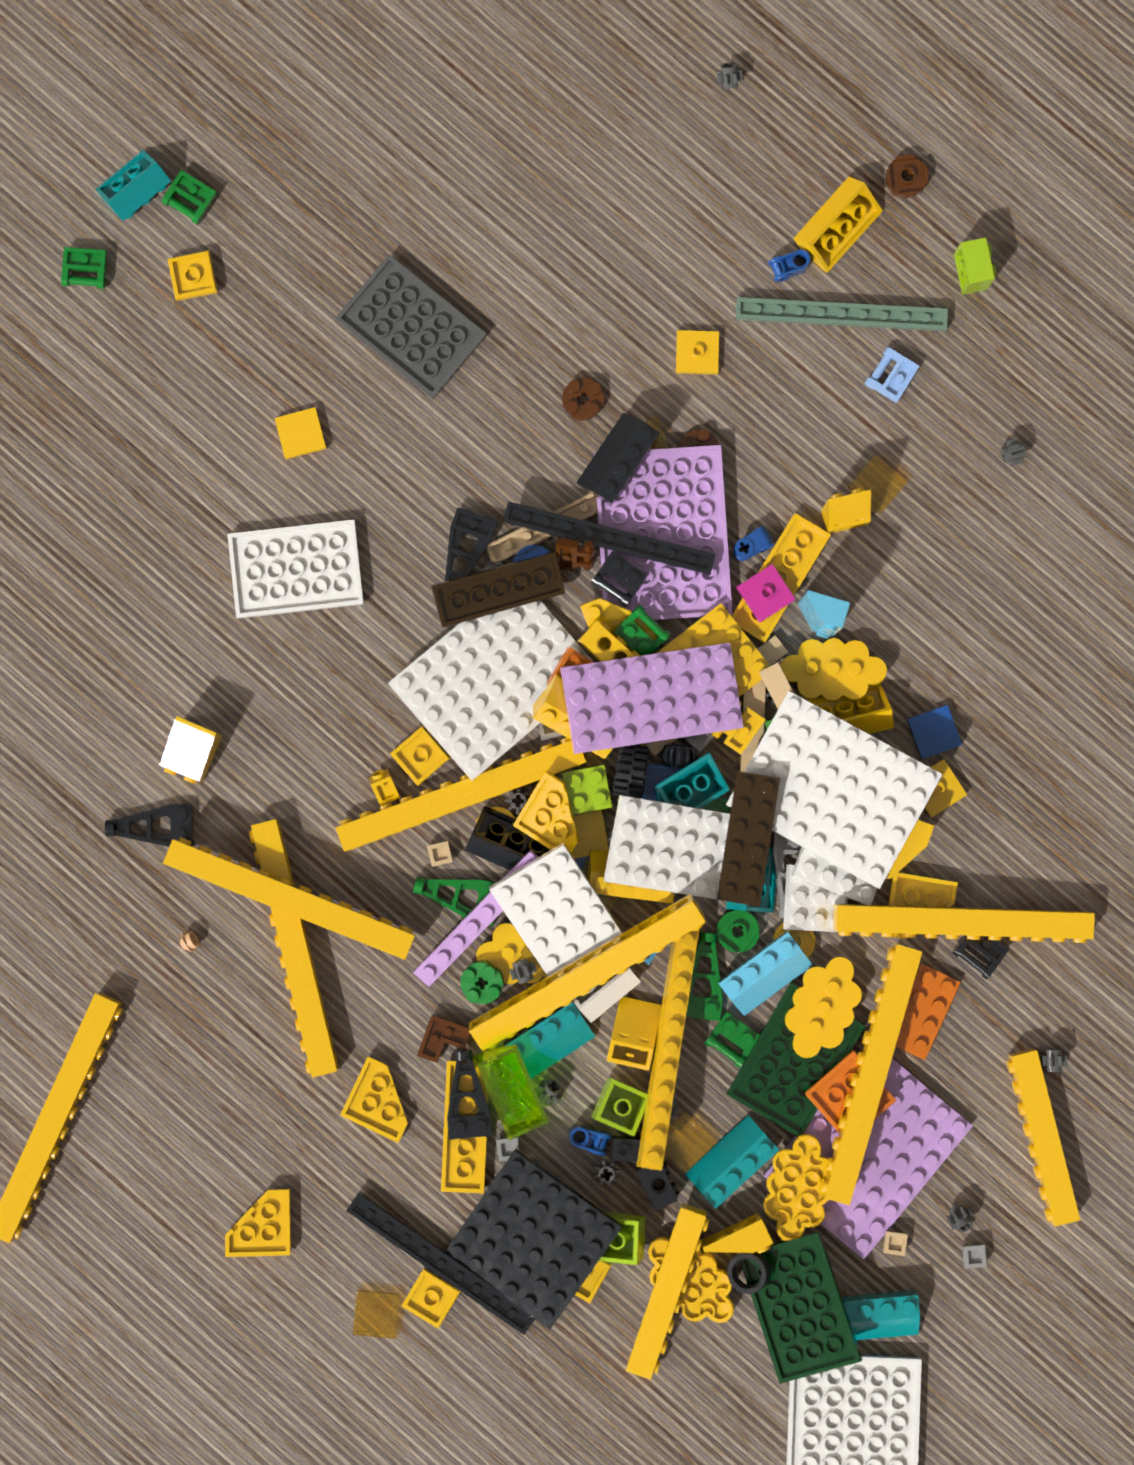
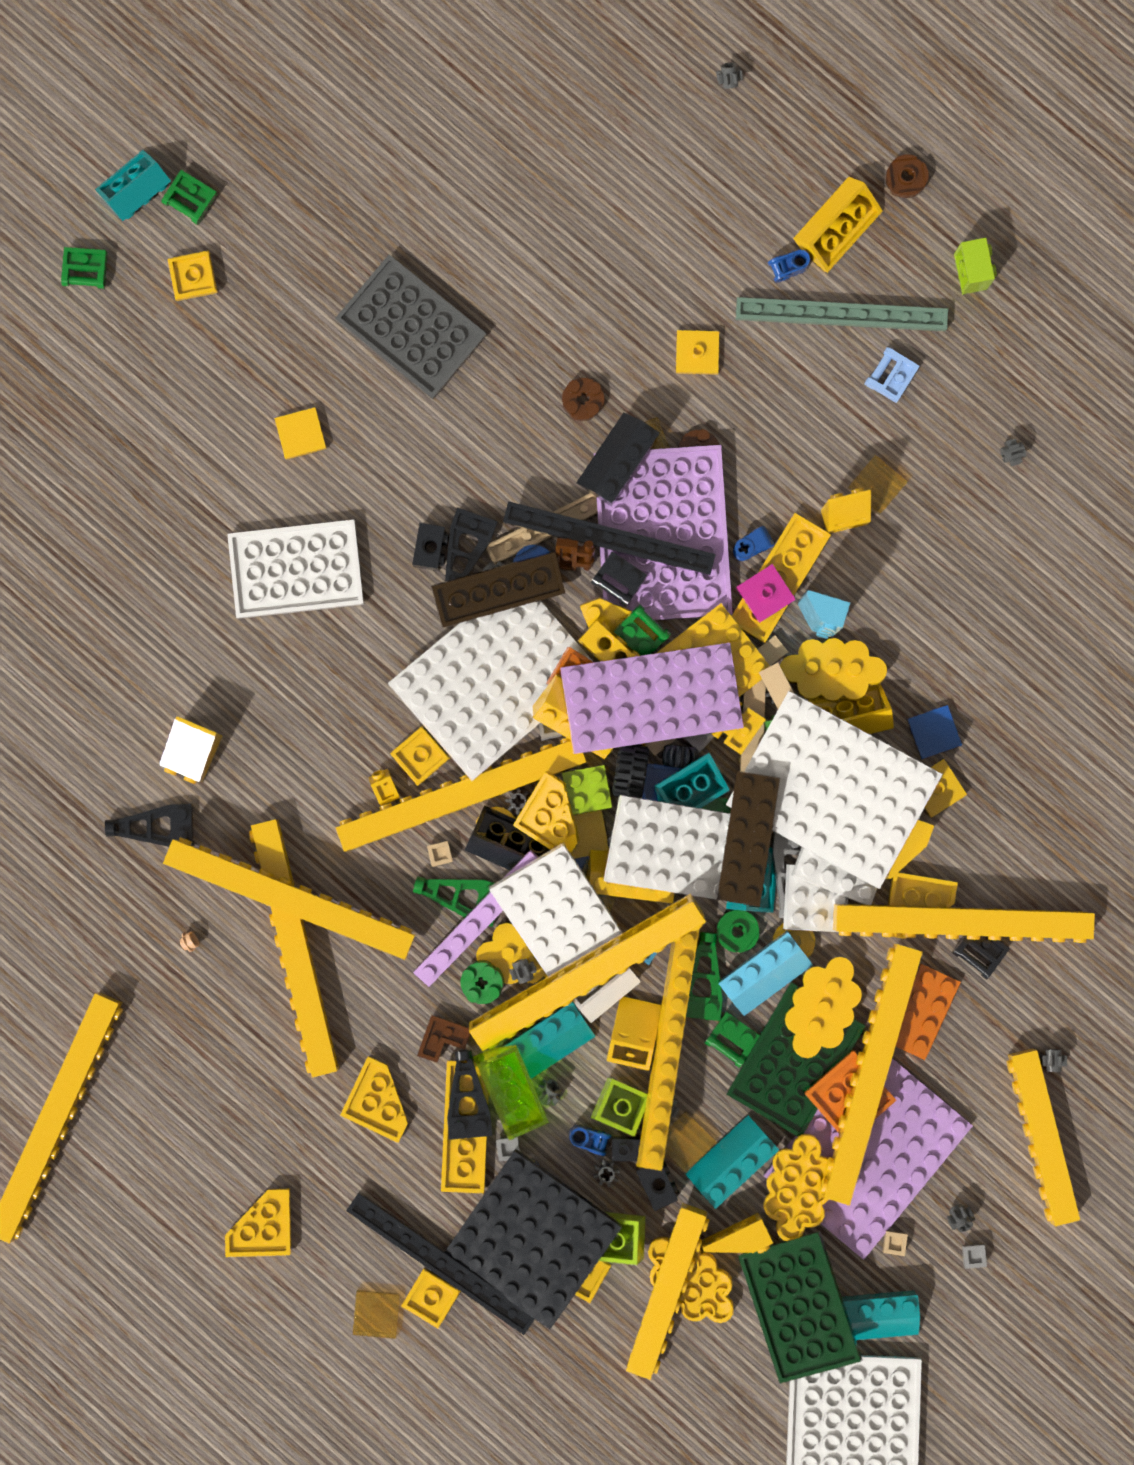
(426, 534): none -> black brick
(734, 1278): black tyre -> none

